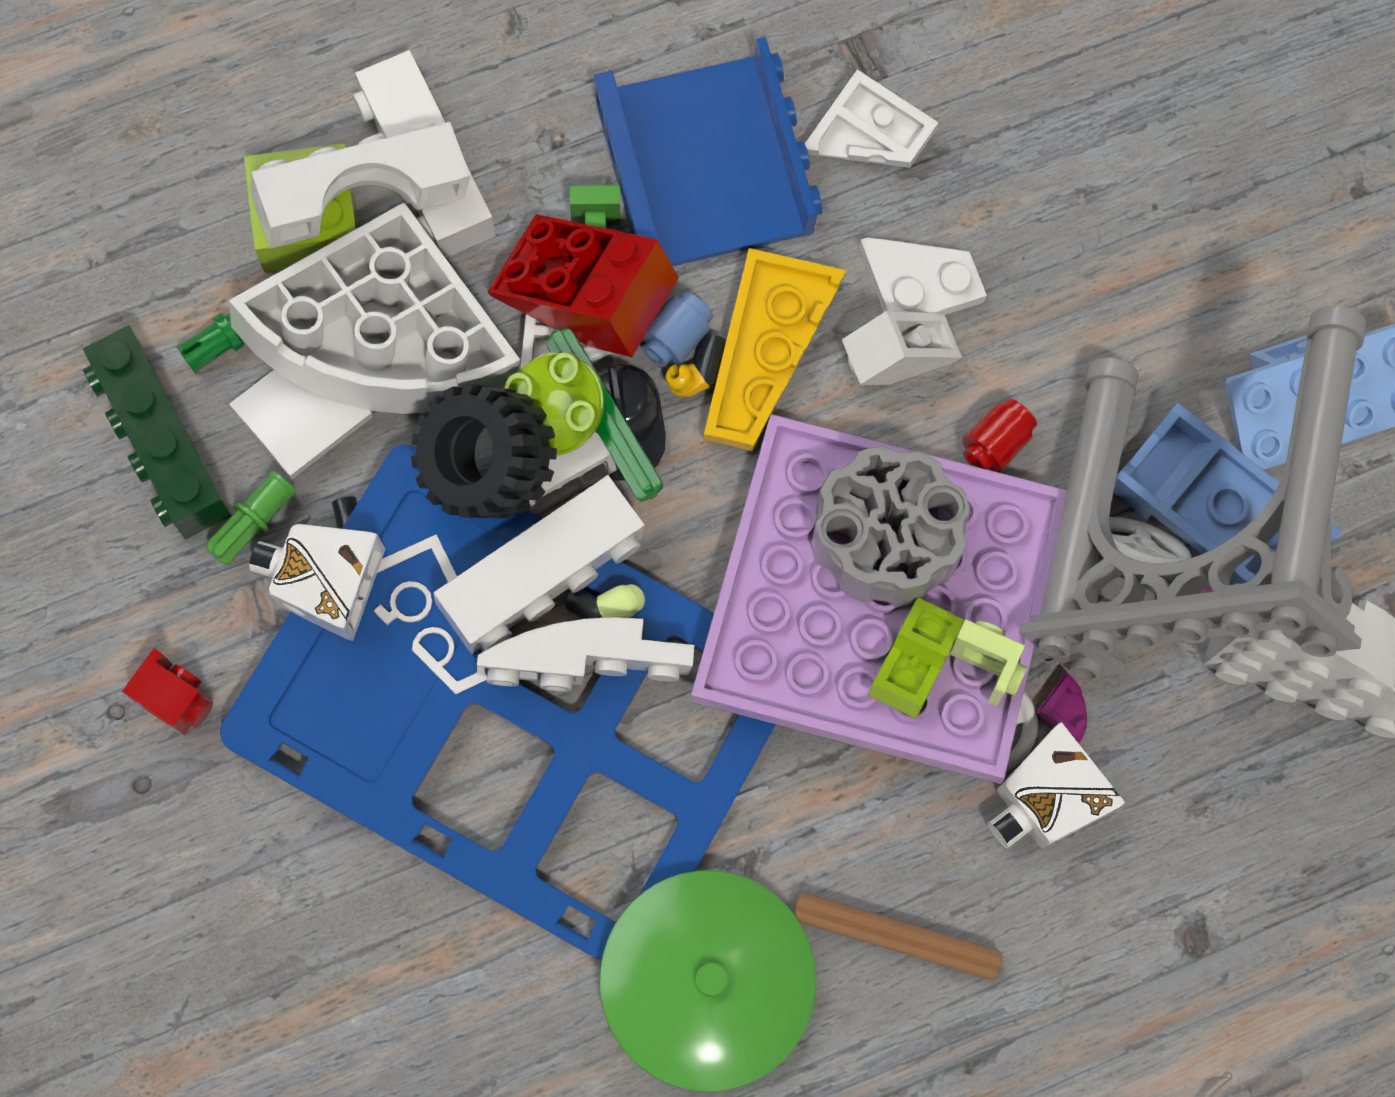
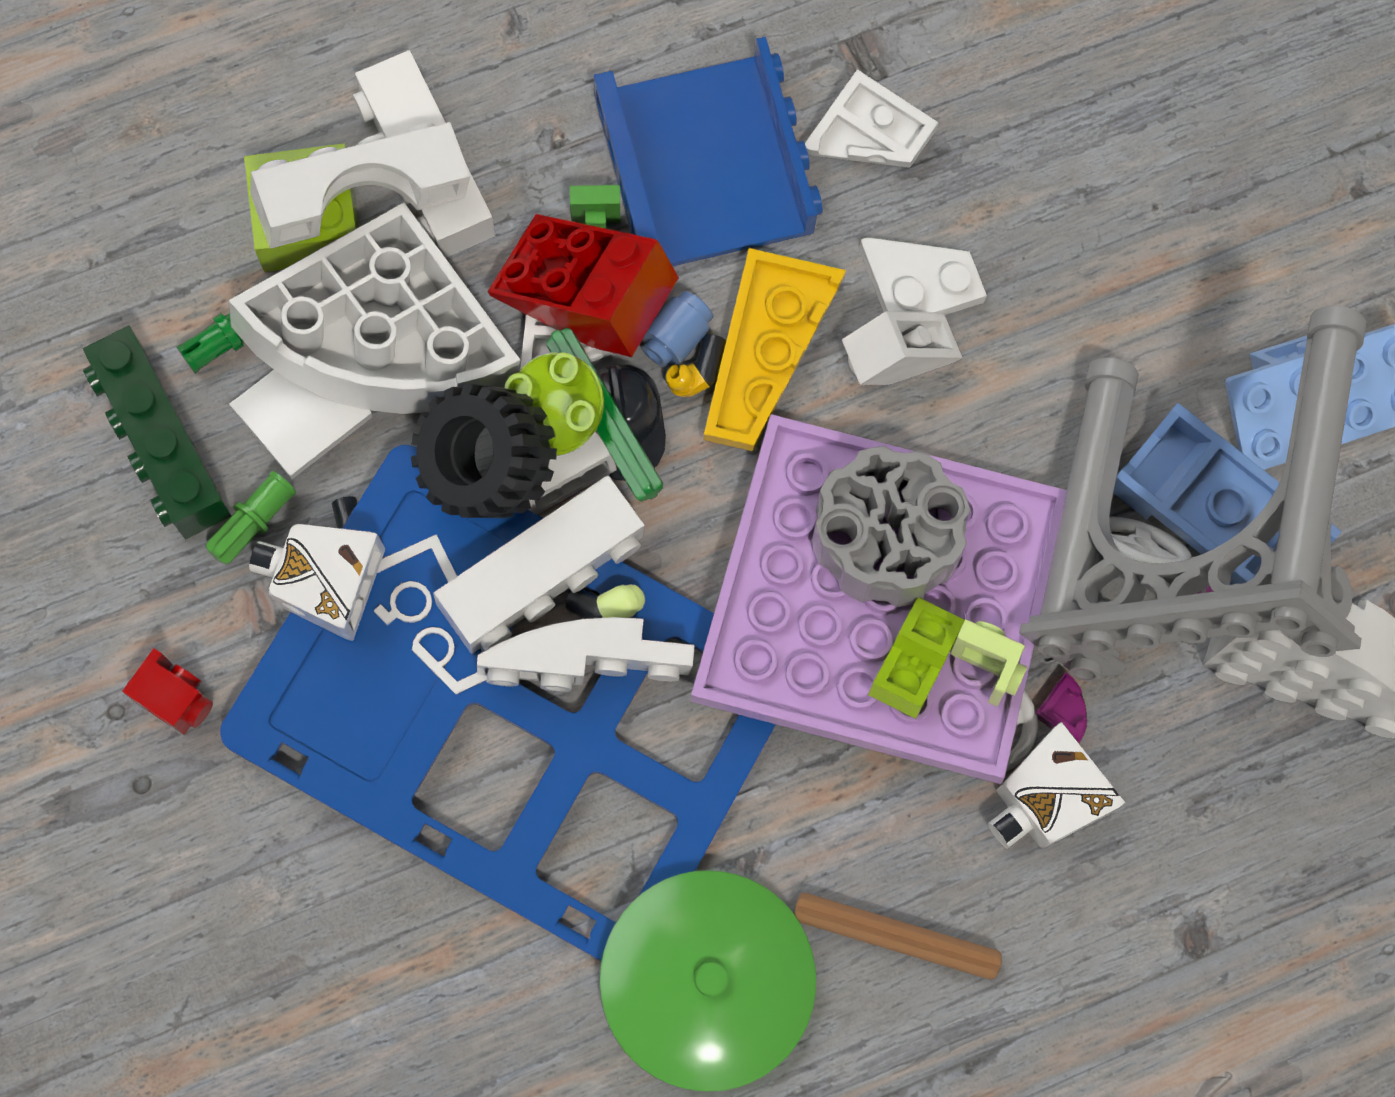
(999, 436): red brick -> none

